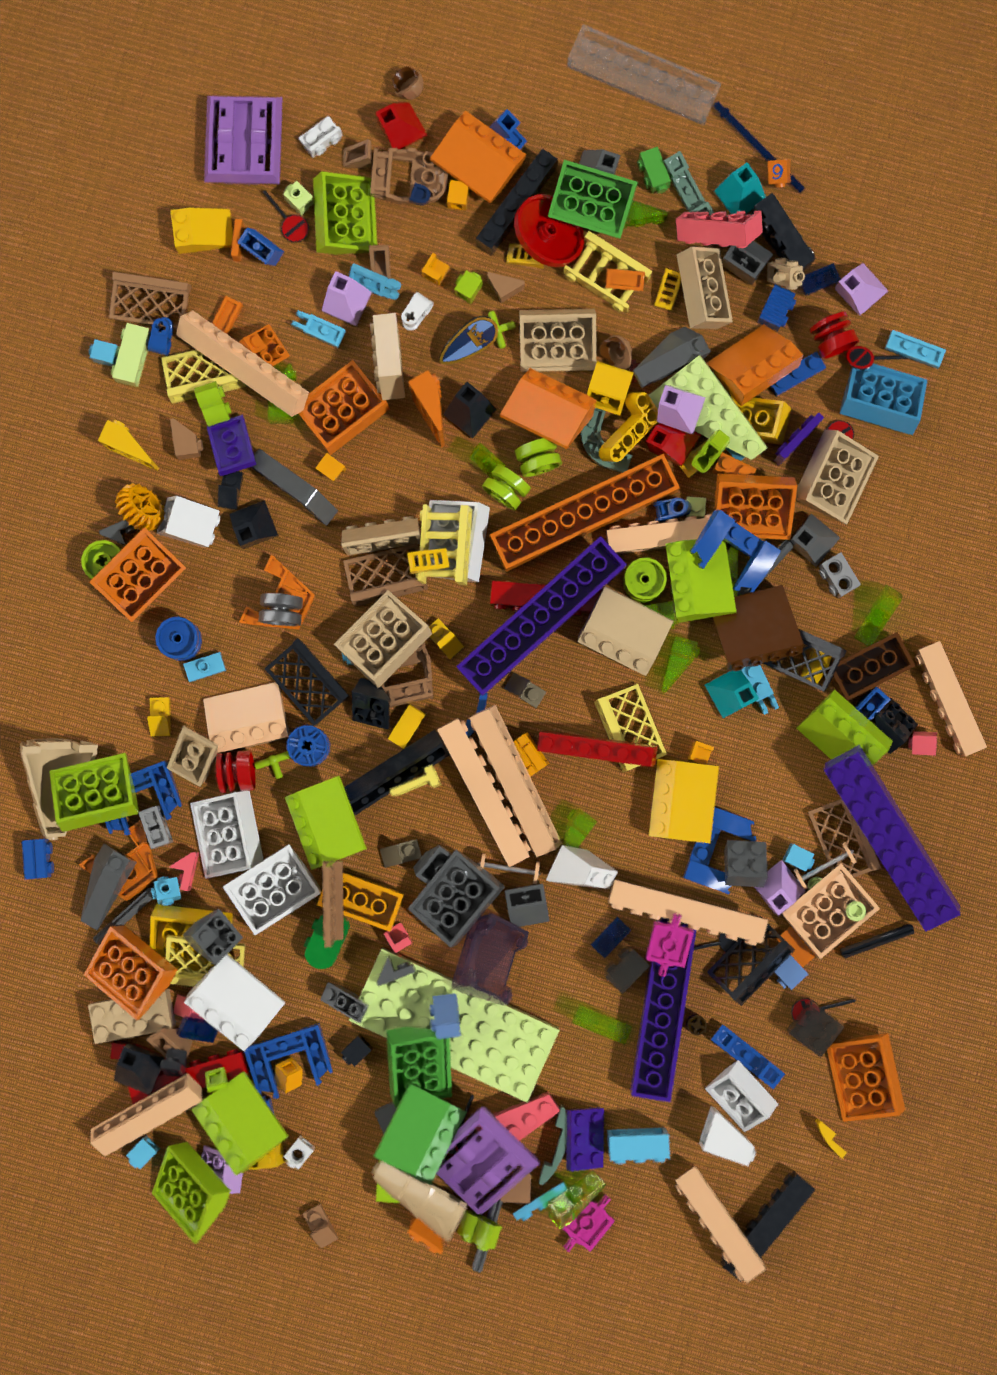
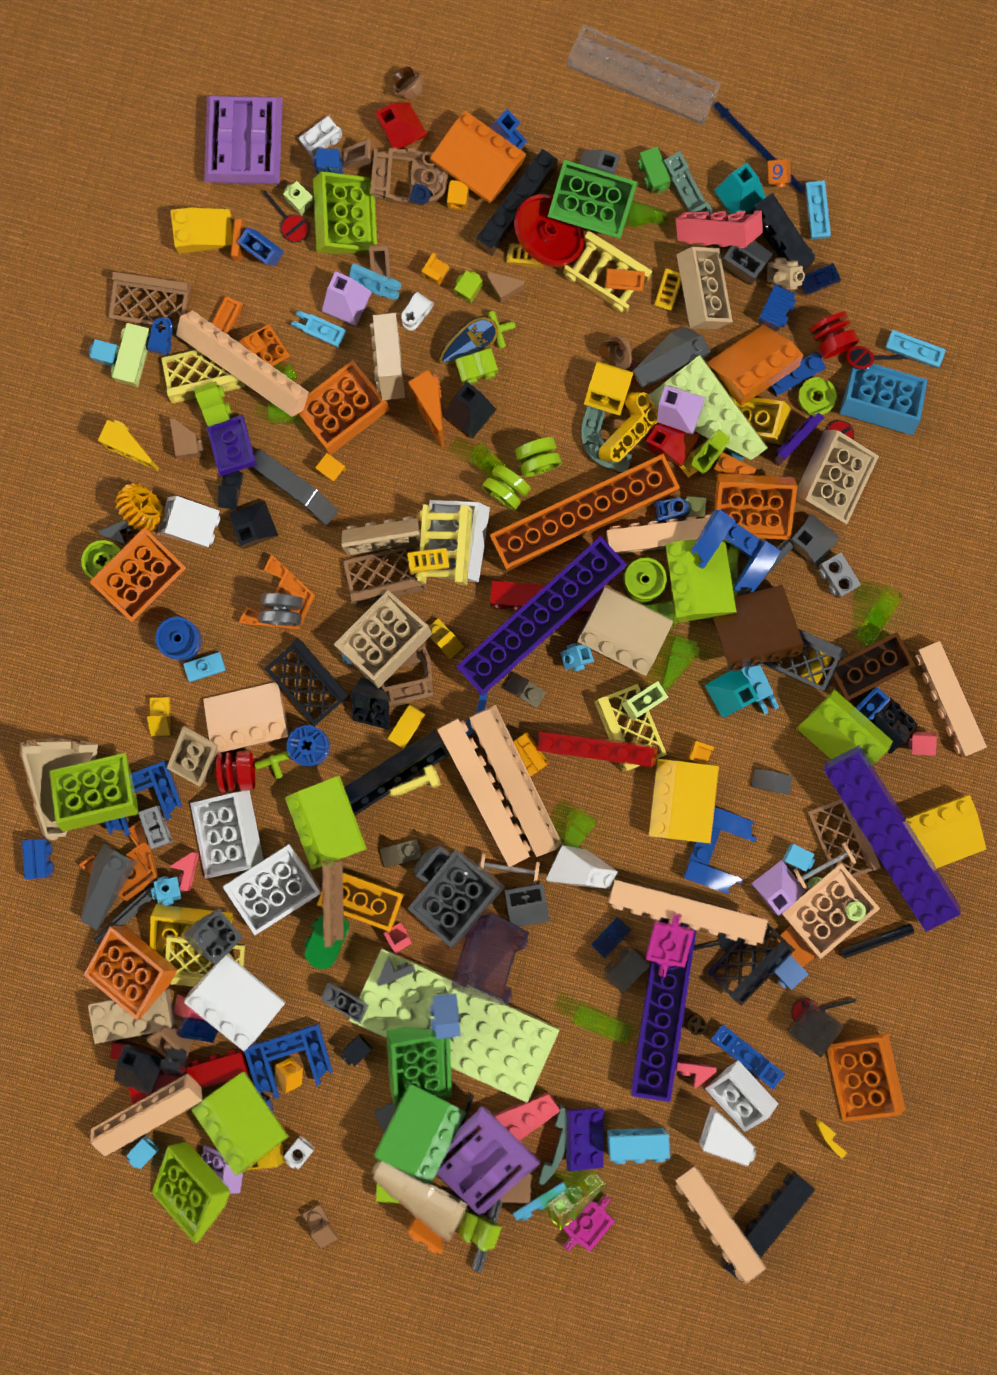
(216, 1079): lime tile -> none
(328, 161): none -> blue brick
(477, 366): none -> lime brick
(549, 408): orange slope -> none
(558, 339): tan slope -> none
(576, 657): none -> medium azure brick
(644, 700): none -> yellowish green brick
(701, 1071): none -> coral slope
(745, 863): dark grey brick -> none
(771, 781): none -> dark grey slope
(807, 391): none -> lime plate
(817, 210): none -> medium azure plate
(860, 289): lavender slope -> none
(949, 830): none -> yellow slope

